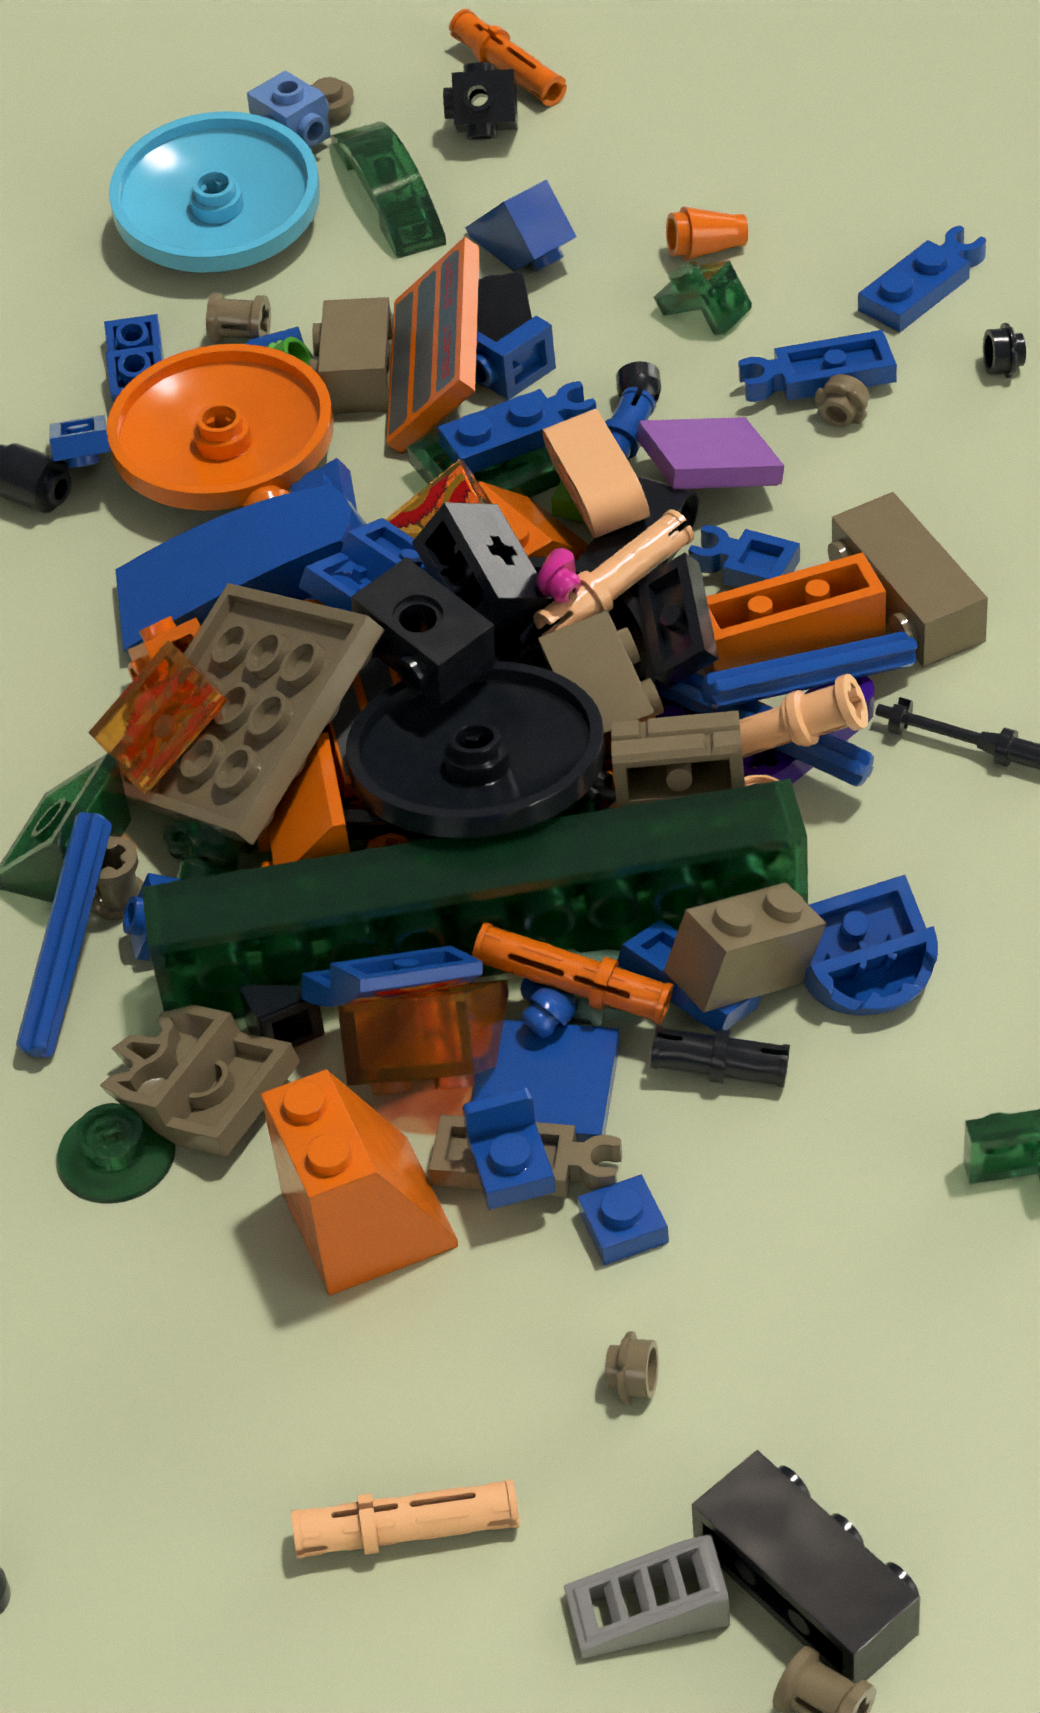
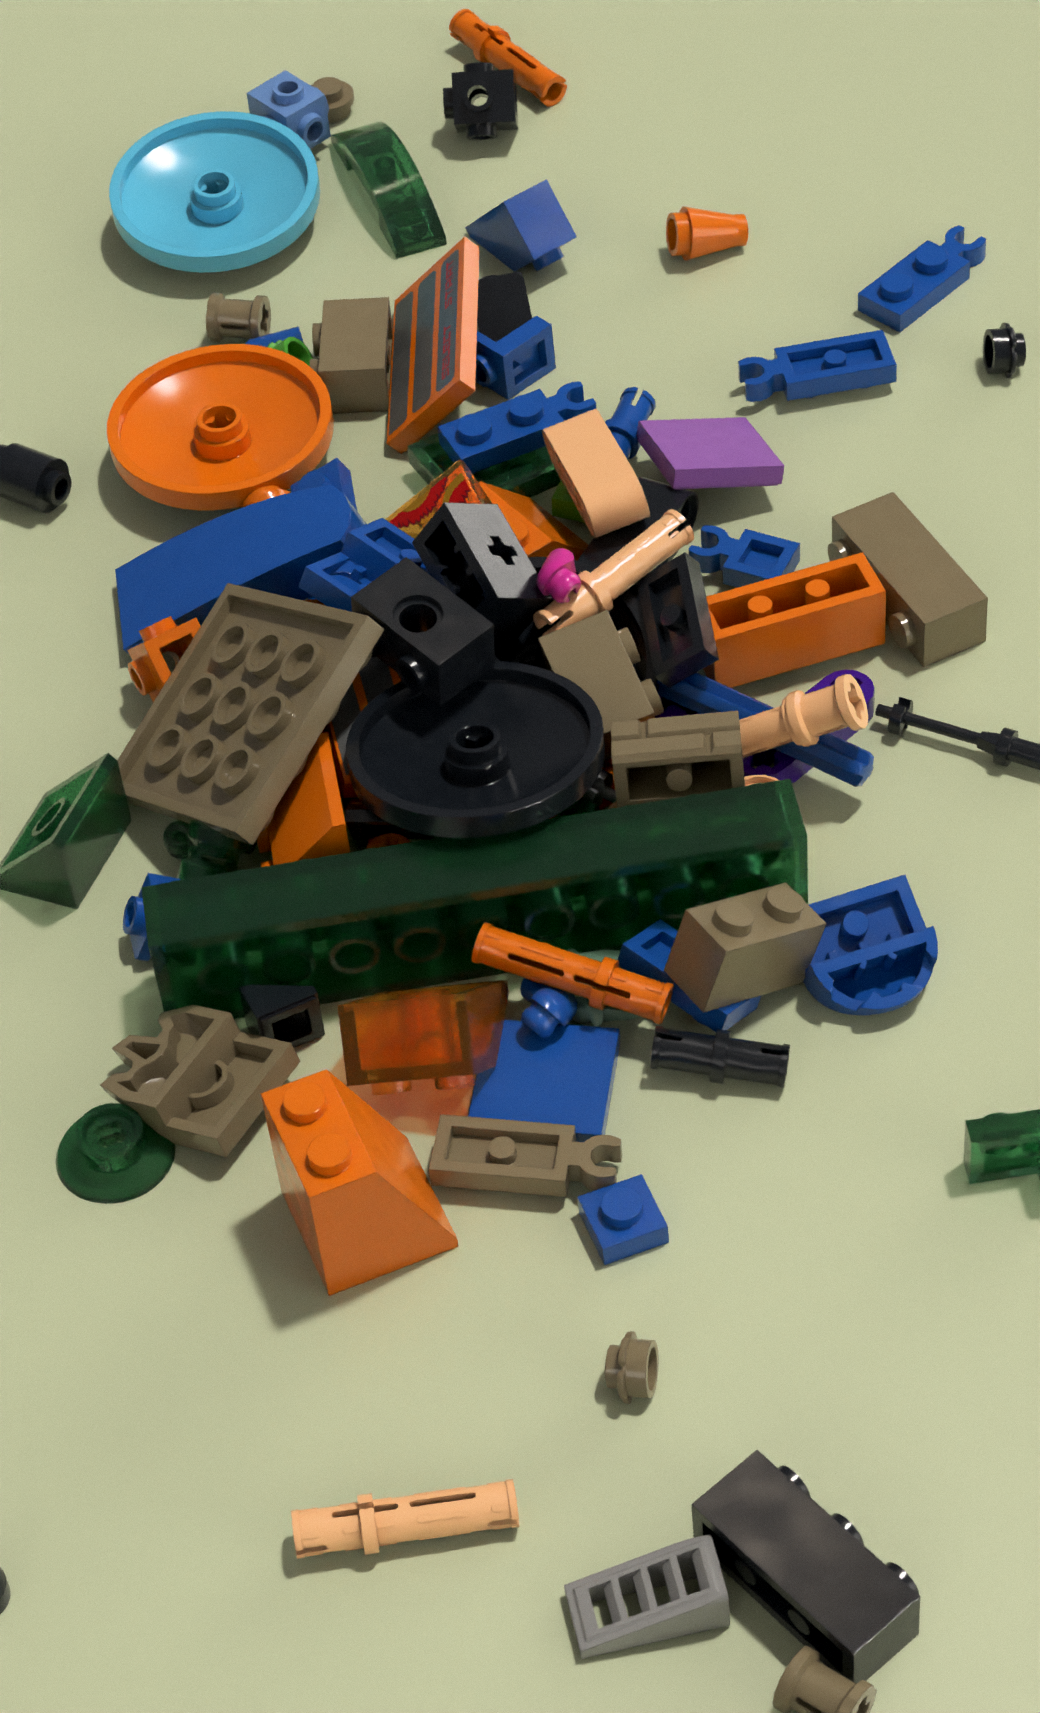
(64, 935): blue axle -> none
(79, 441): blue plate -> none
(116, 879): dark tan bush -> none
(131, 349): blue slope -> none
(158, 716): clear orange slope -> none
(390, 976): blue slope -> none
(507, 1148): blue bracket -> none
(640, 375): black hinge -> none
(707, 288): clear green bracket -> none
(808, 670): blue axle -> none
(843, 400): dark tan plate -> none

